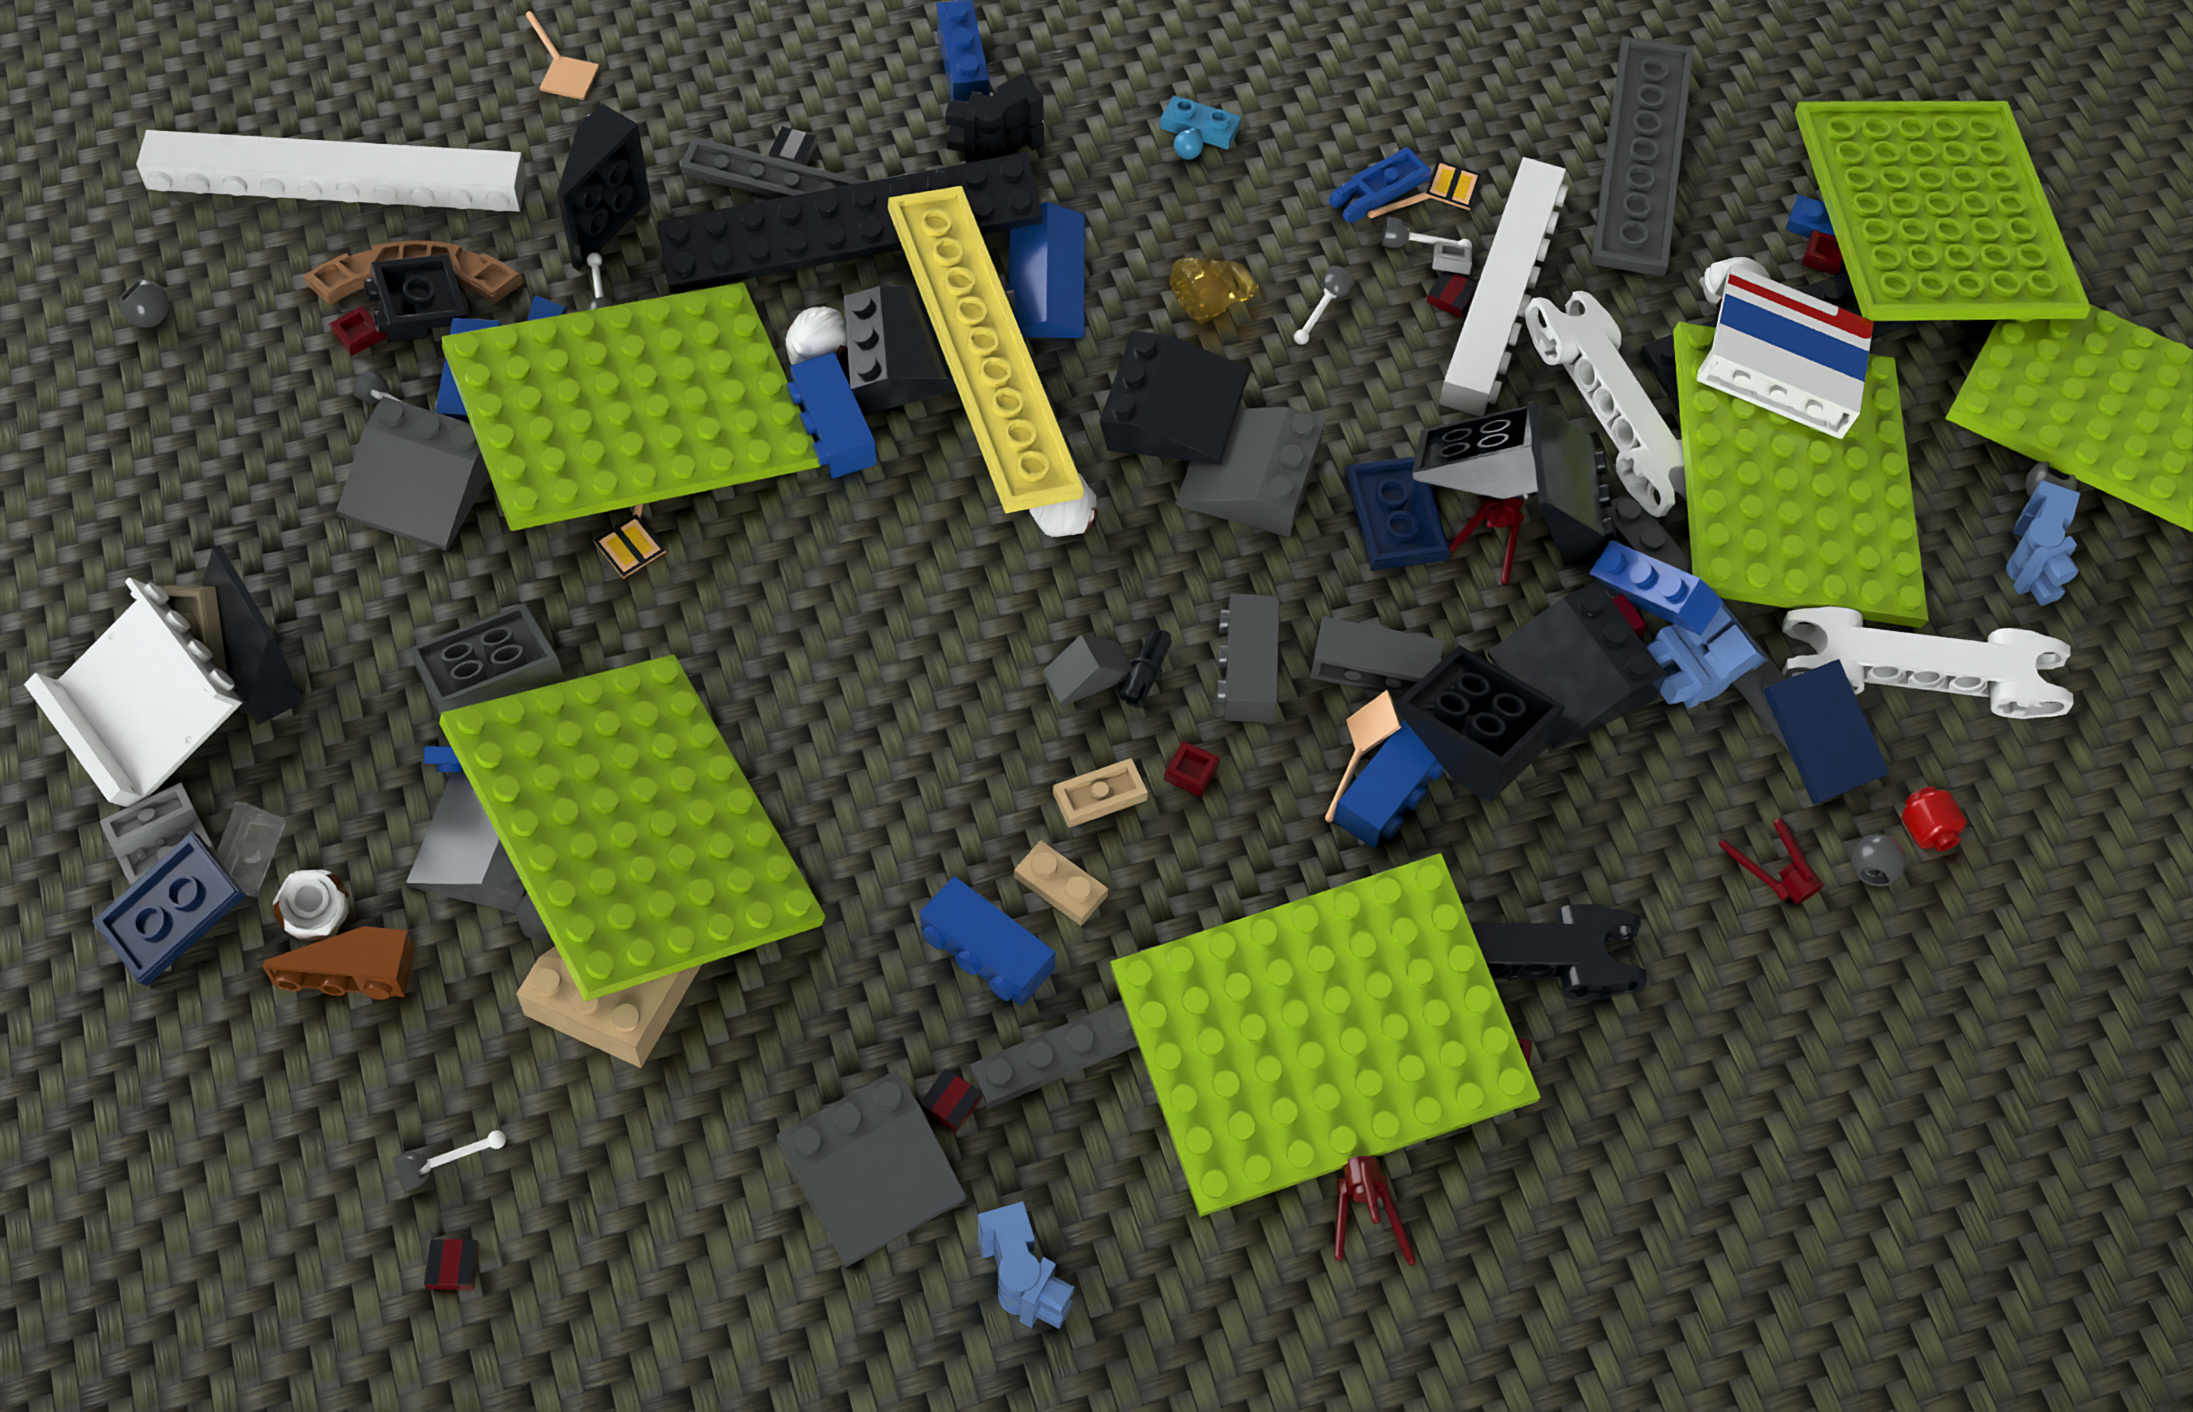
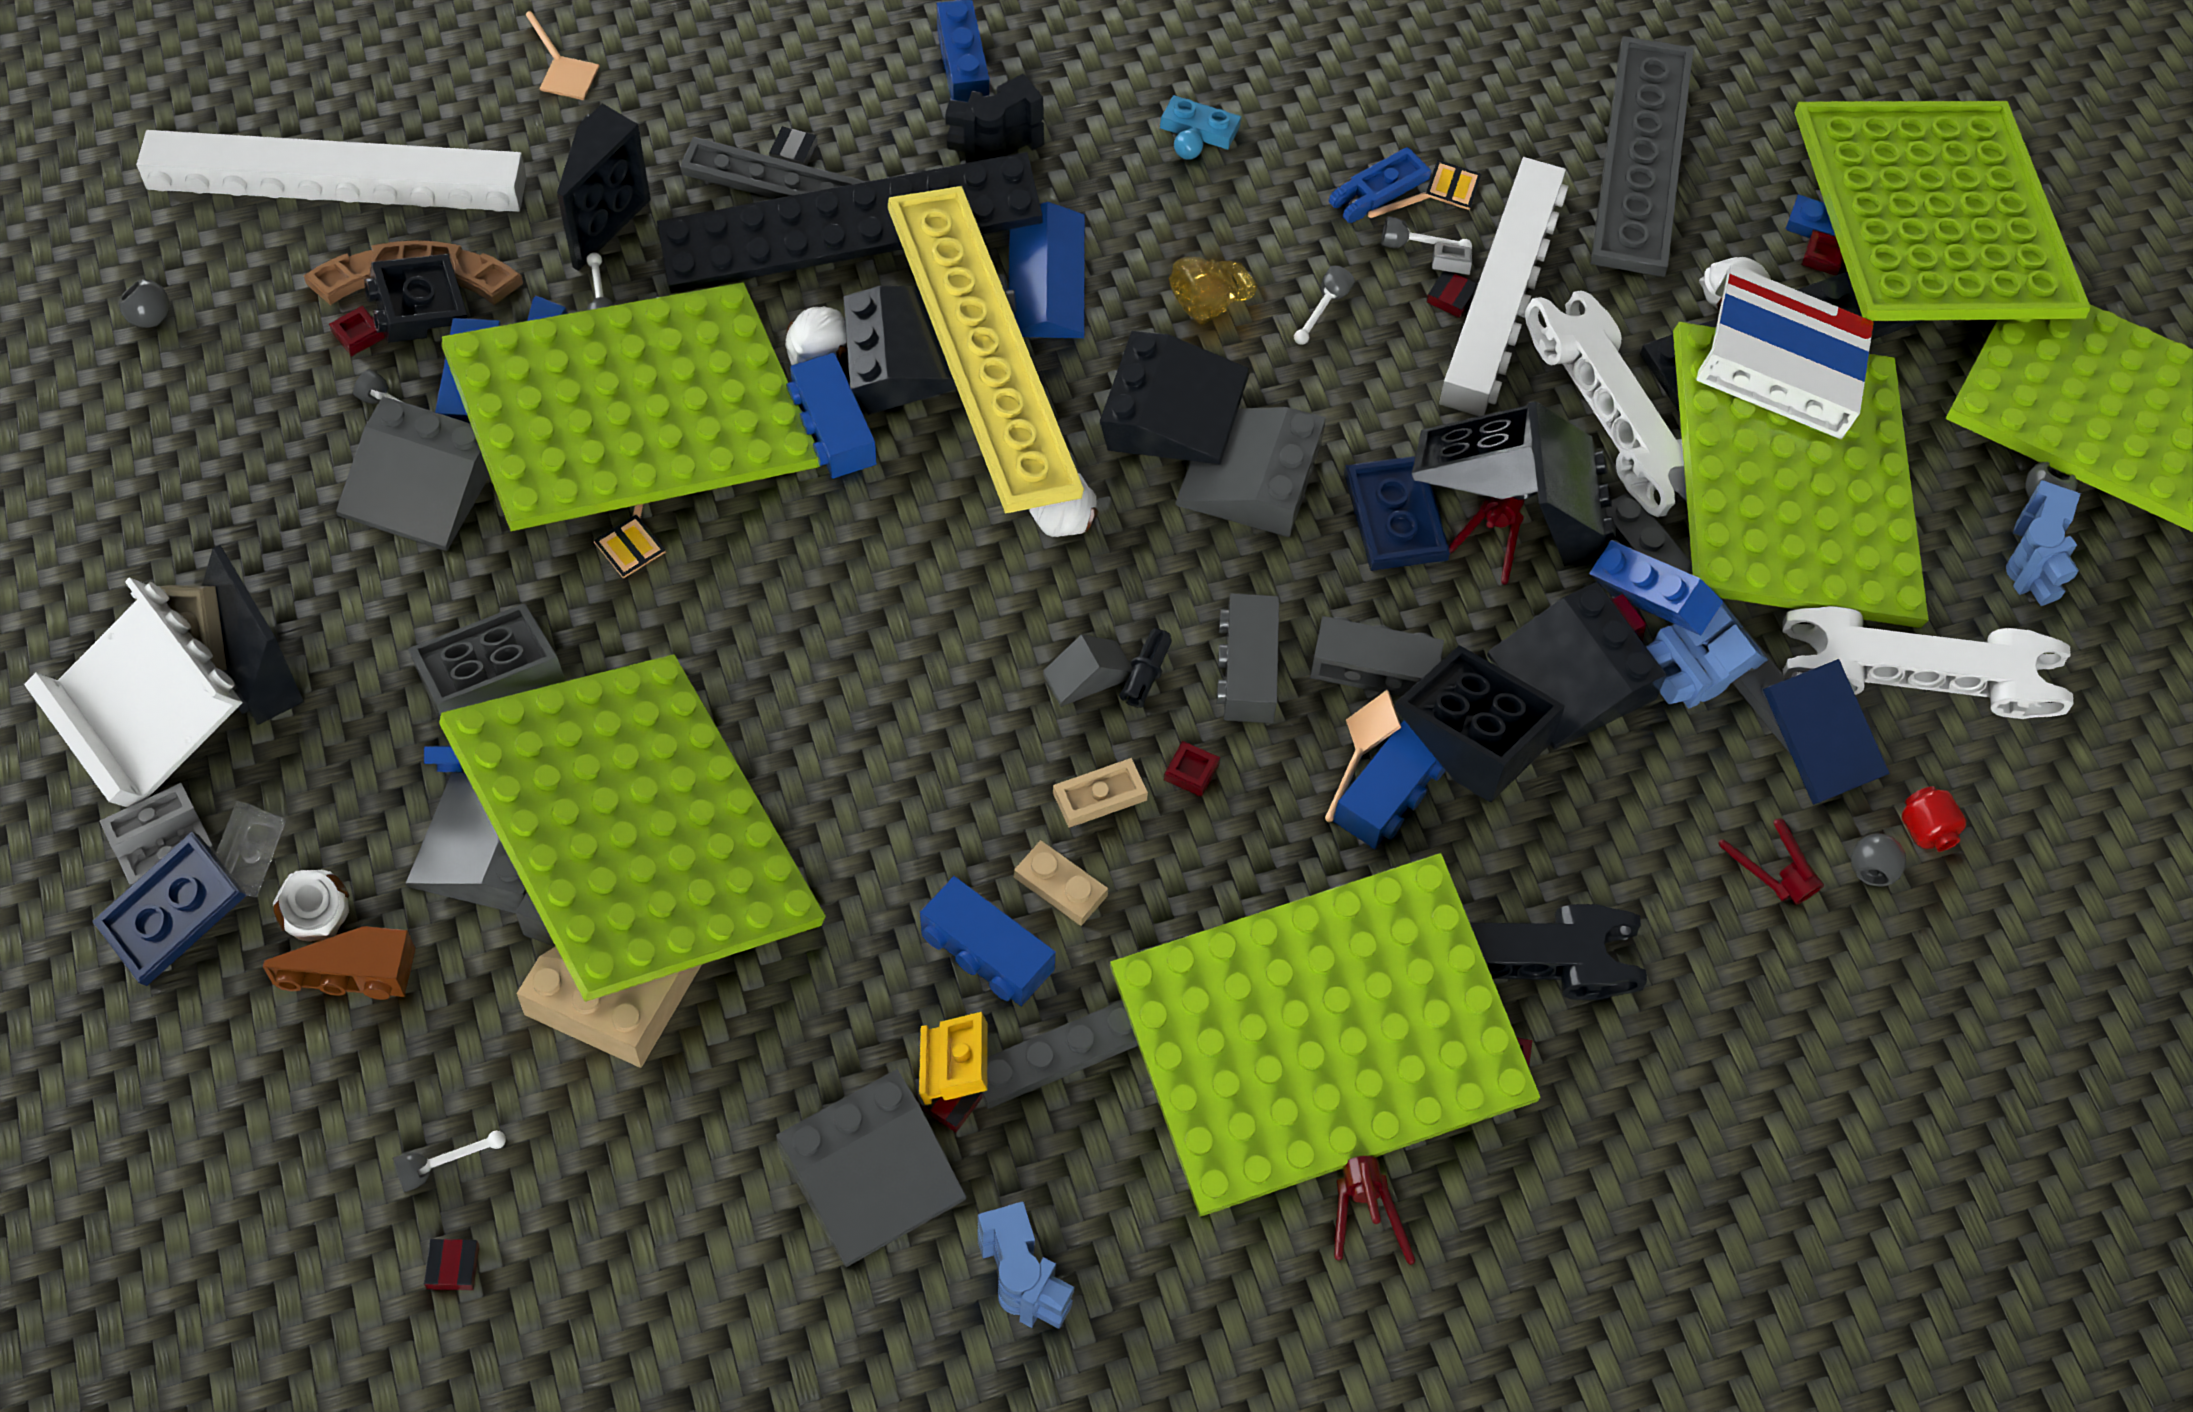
(953, 1058): none -> yellow plate

